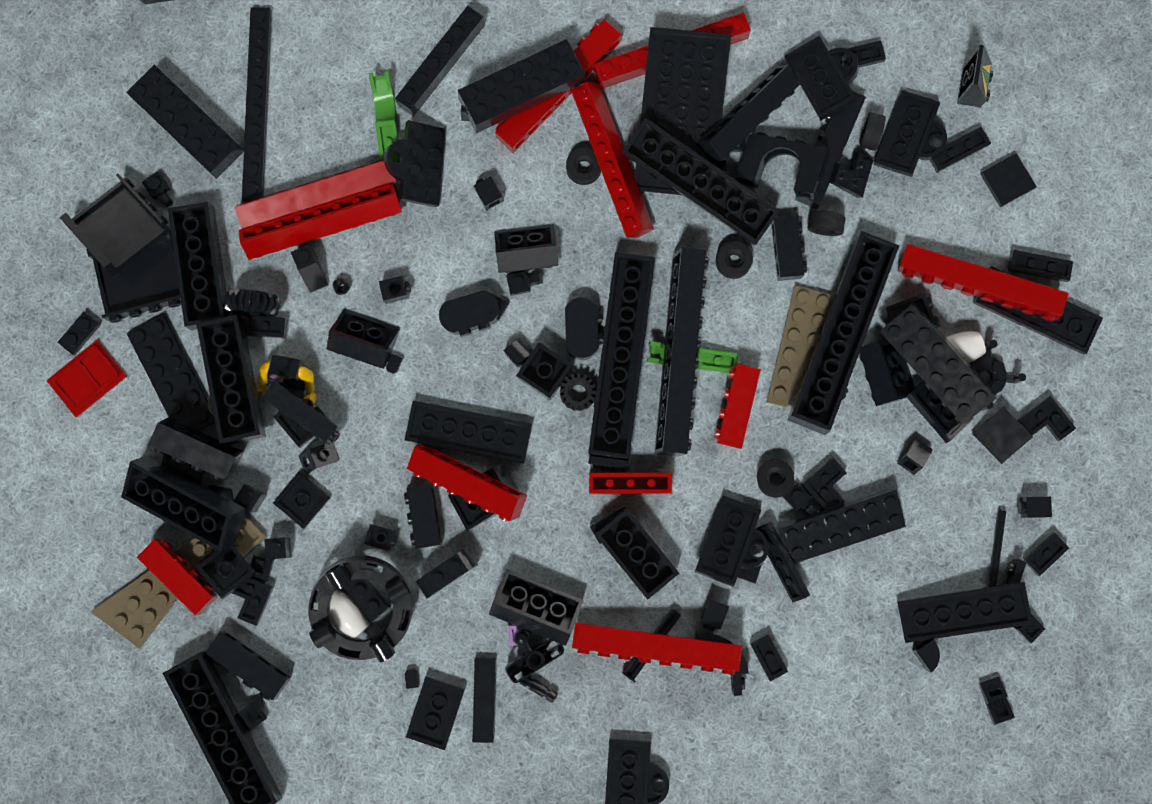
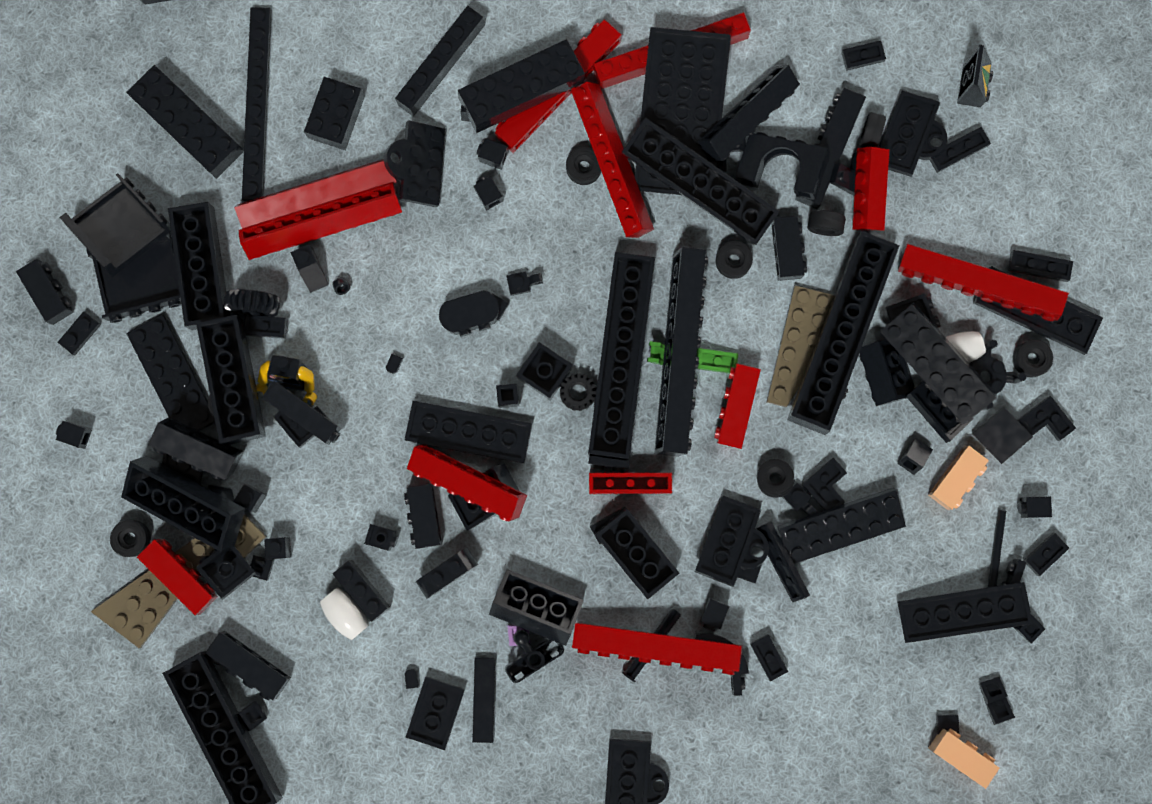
(45, 291): none -> black brick
(73, 434): none -> black brick
(86, 378): red piece -> none
(119, 533): none -> black tyre
(157, 188): black plate -> none
(256, 598): black plate -> none
(301, 500): black tile -> none
(318, 457): black bracket -> none
(334, 113): none -> black brick
(338, 576): black piece -> none
(362, 338): black slope -> none
(385, 113): bright green piece -> none
(386, 286): black brick -> none
(492, 153): none -> black brick
(507, 395): none -> black brick
(518, 351): black brick -> none
(526, 248): black slope -> none
(539, 688): black axle -> none
(582, 328): black brick -> none
(824, 76): black plate -> none
(870, 189): none -> red brick
(928, 654): black brick -> none
(947, 722): none -> black tile
(959, 478): none -> light nougat brick
(964, 757): none -> light nougat brick
(1008, 180): black tile -> none
(1044, 355): none -> black tyre

